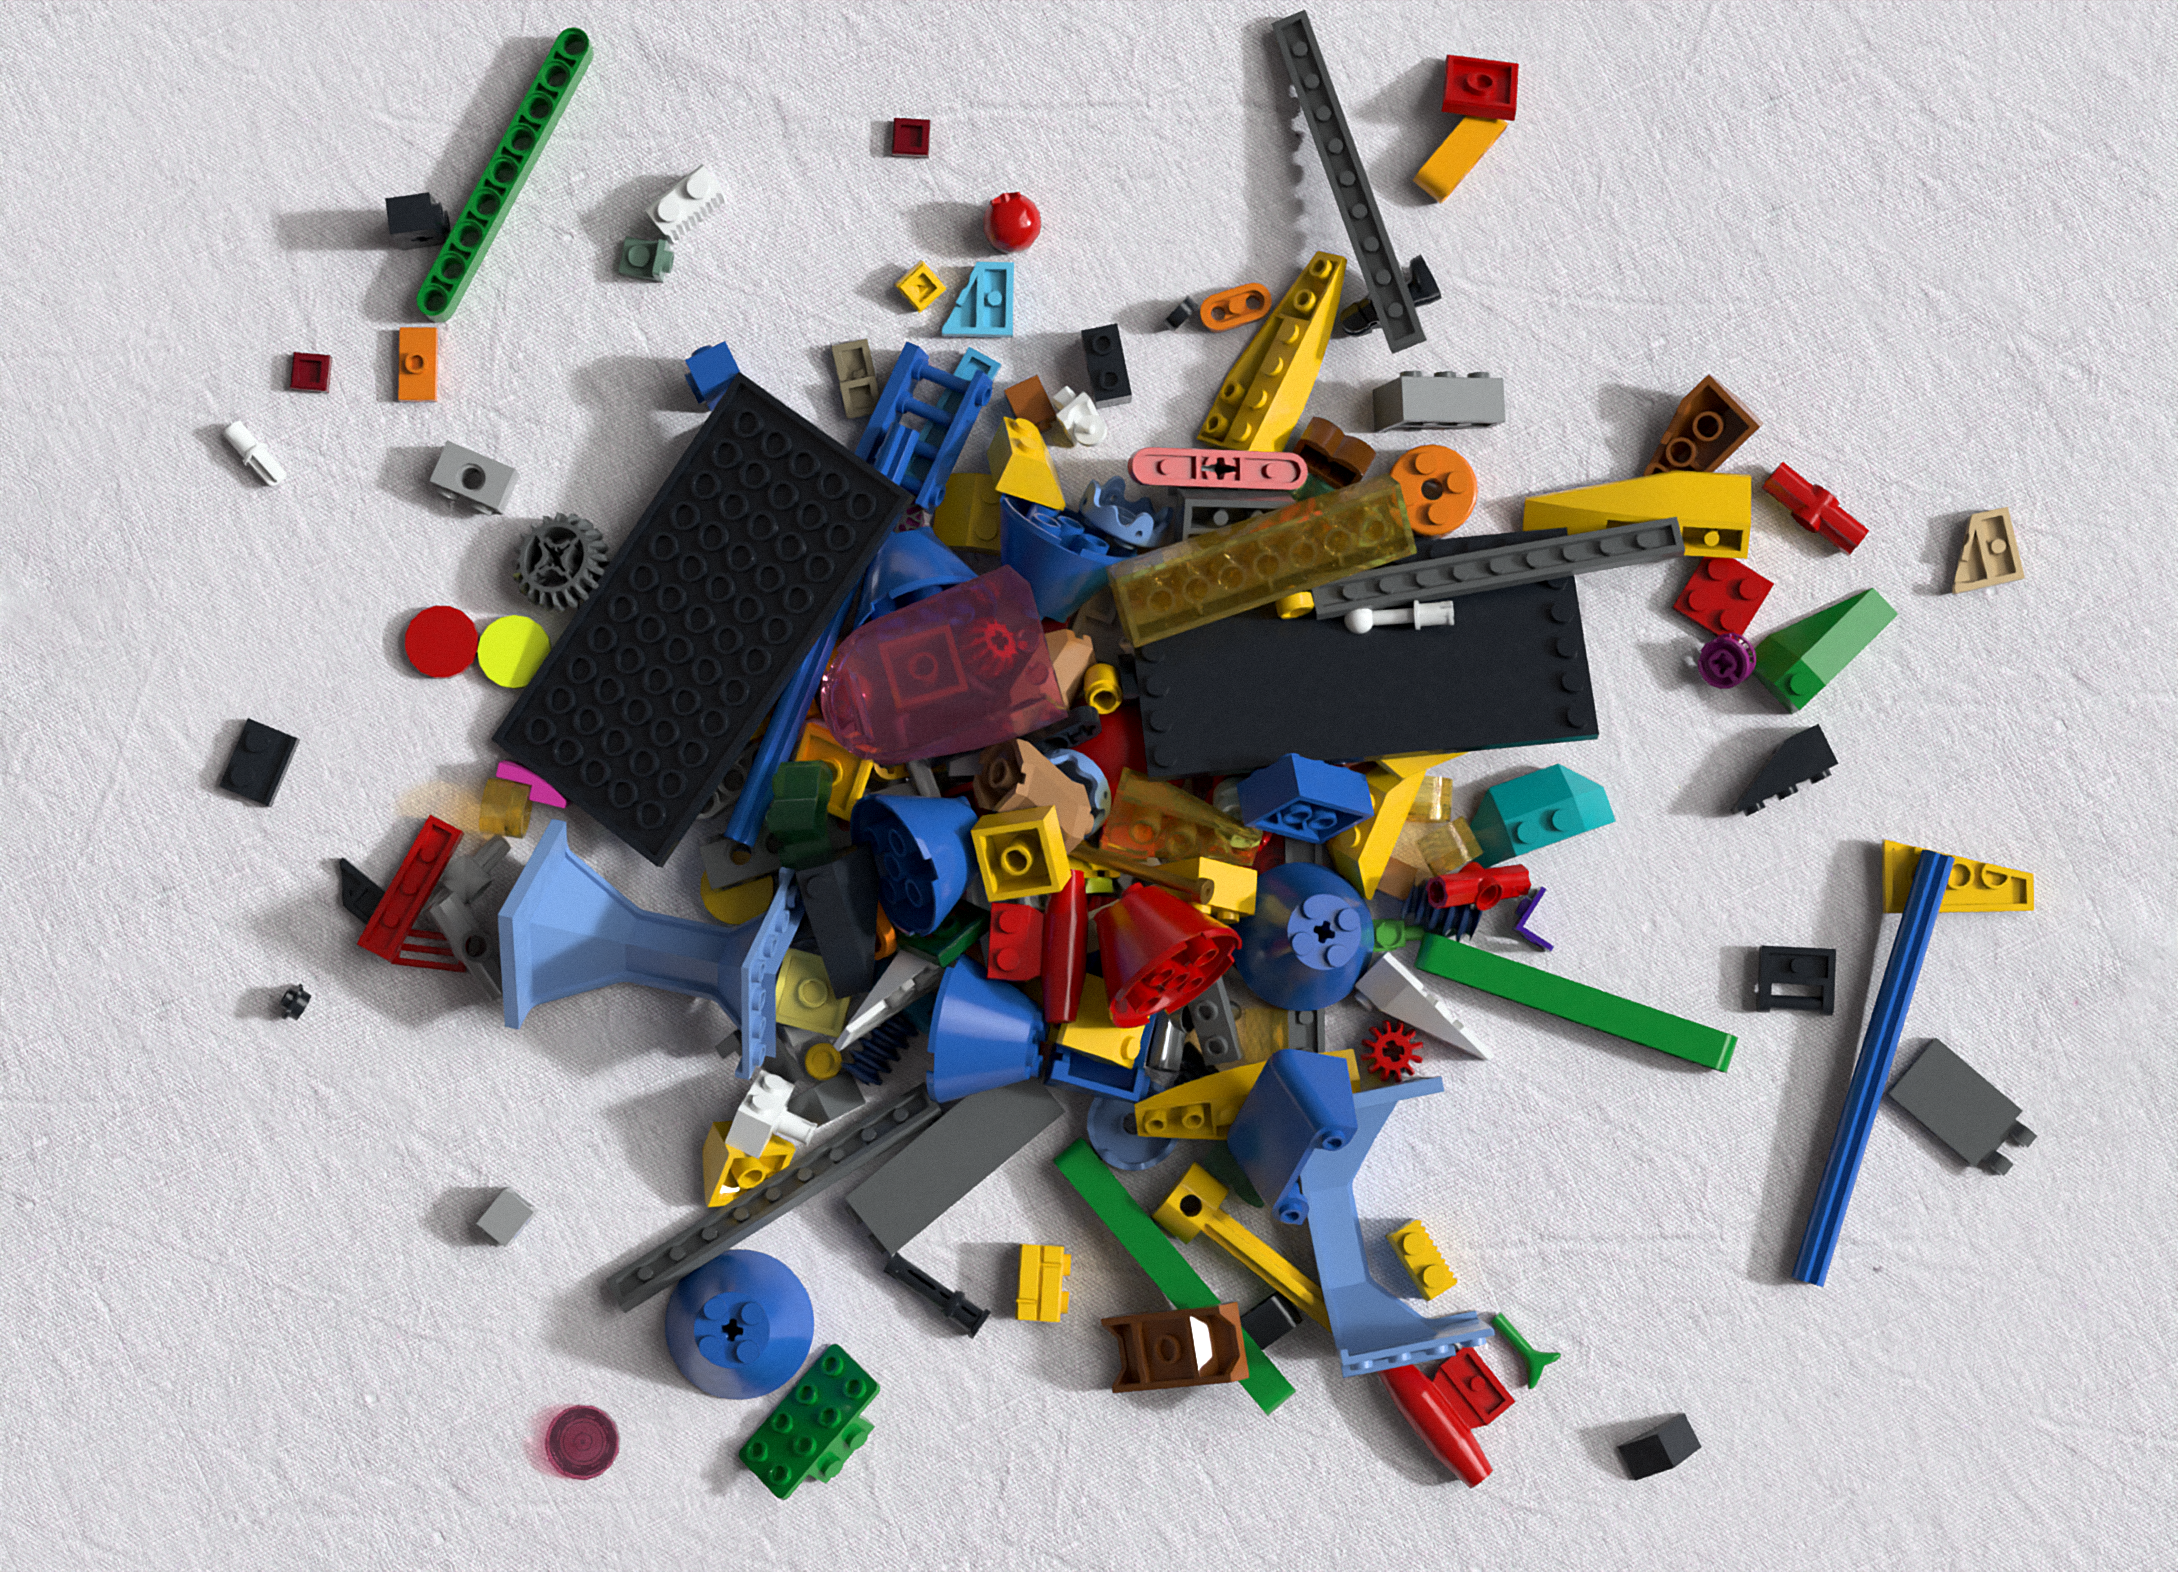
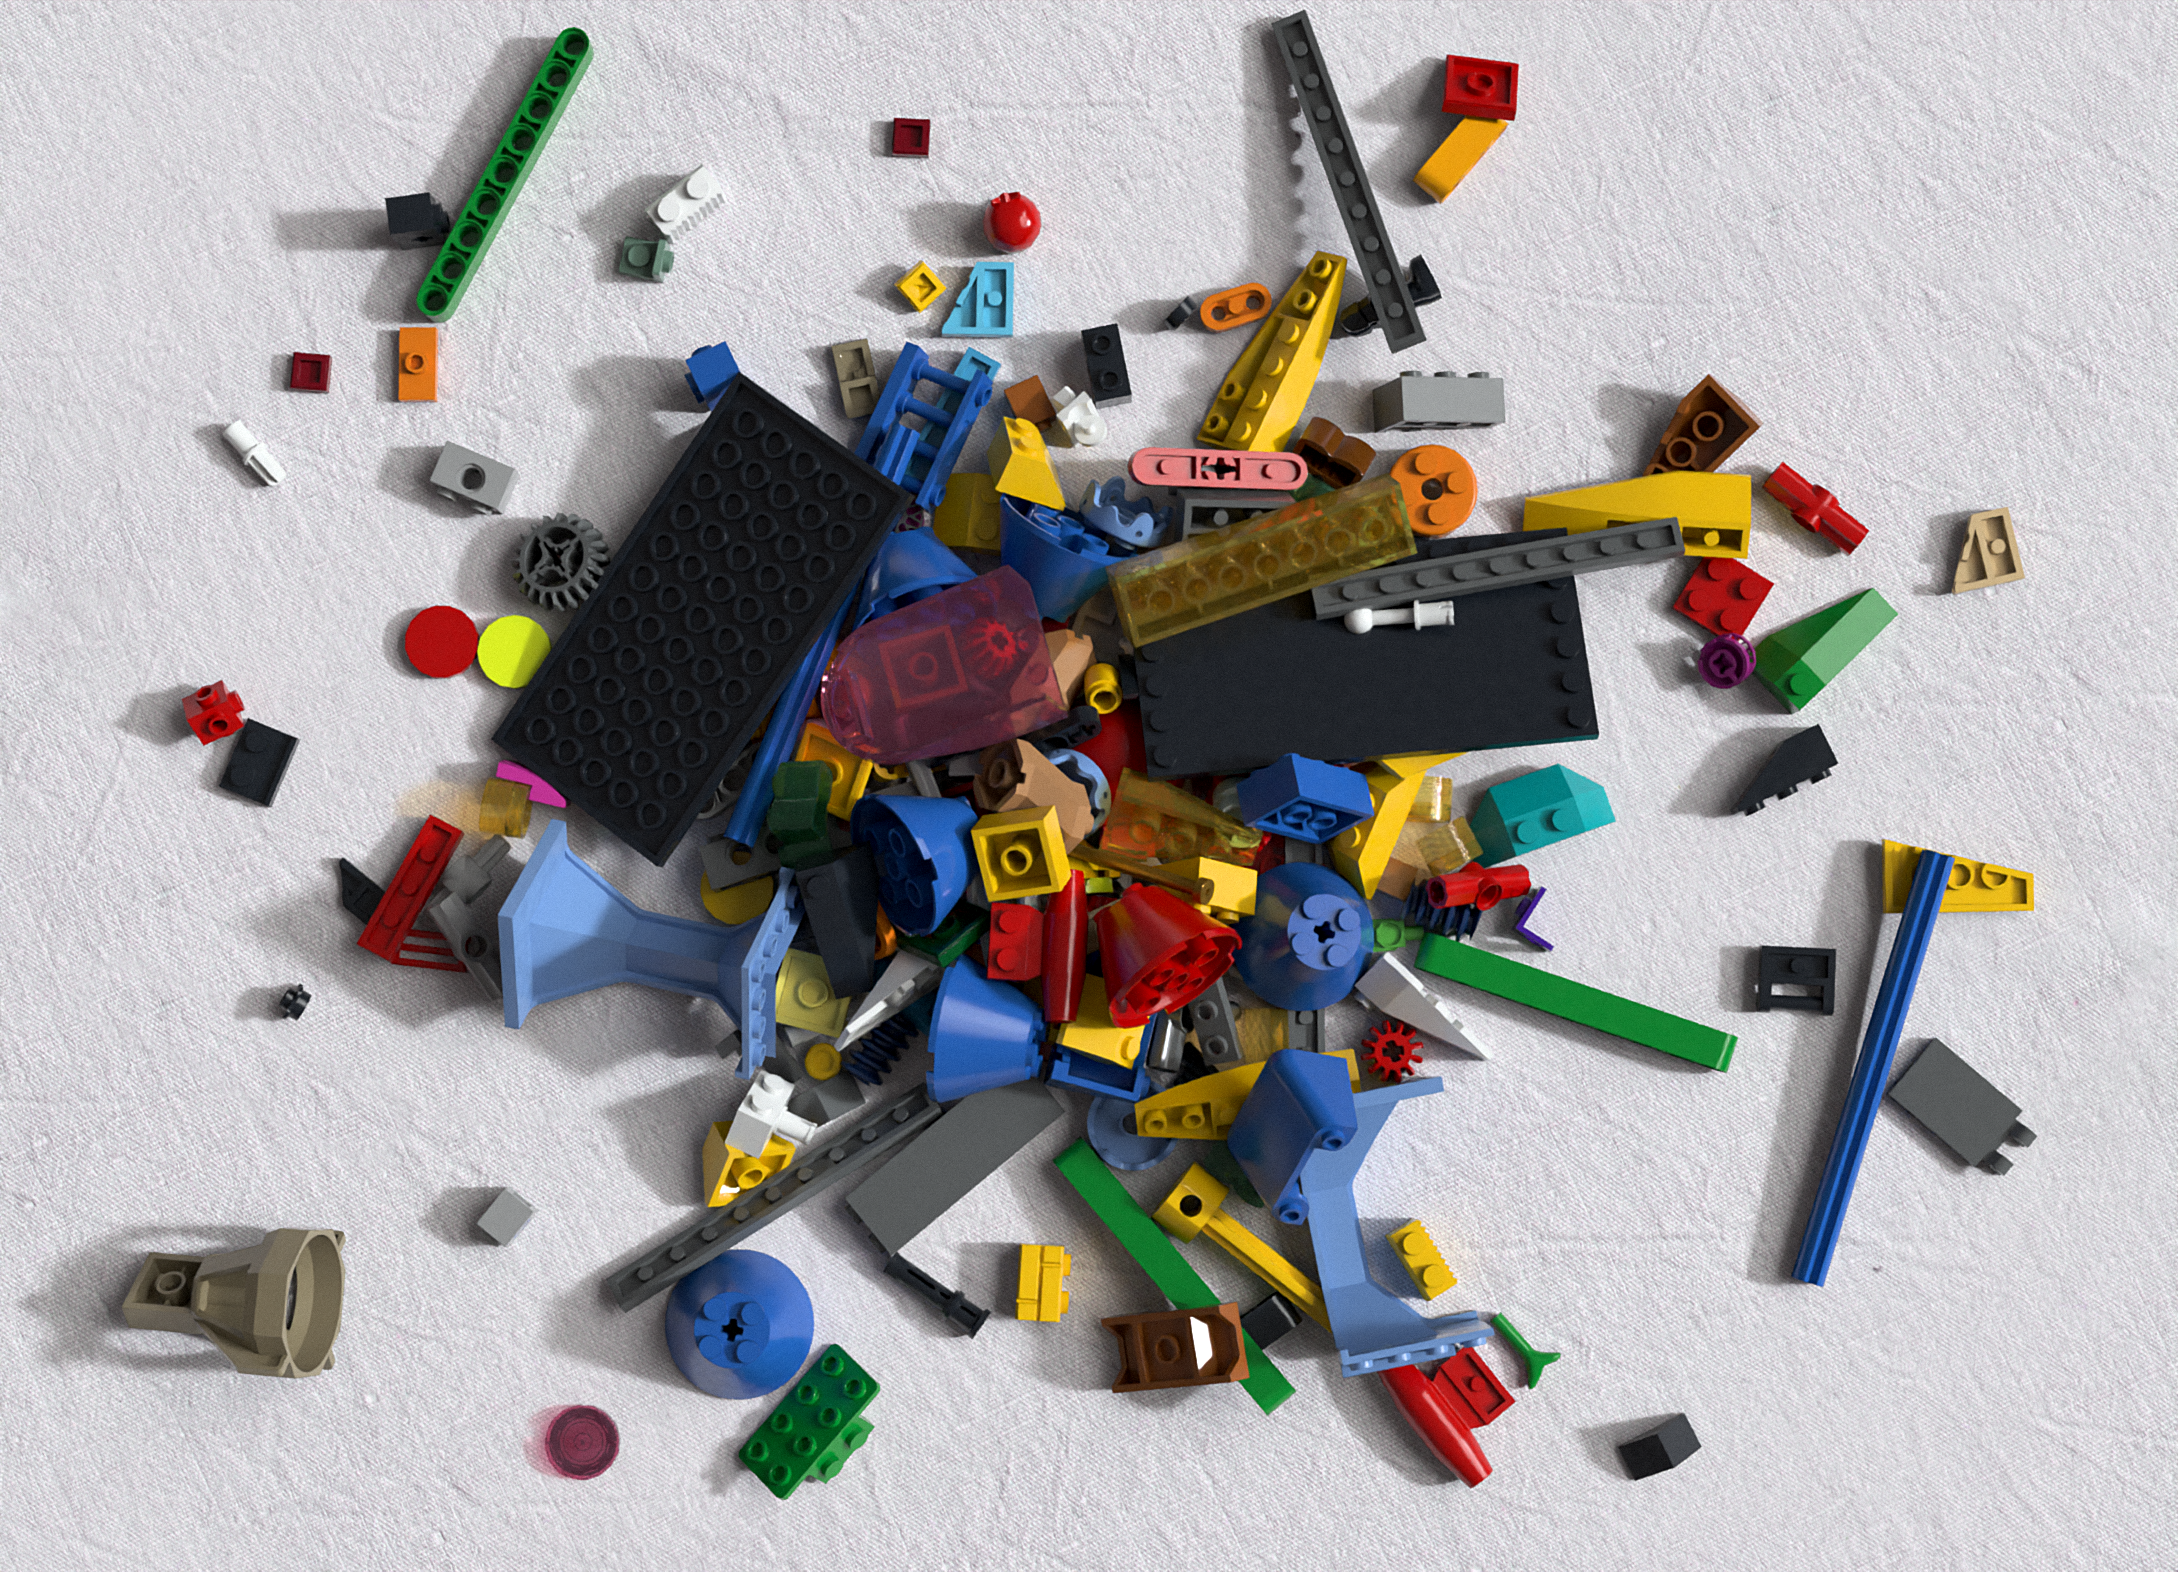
(213, 712): none -> red brick
(243, 1298): none -> dark tan plate
(1295, 605): yellow tile -> none

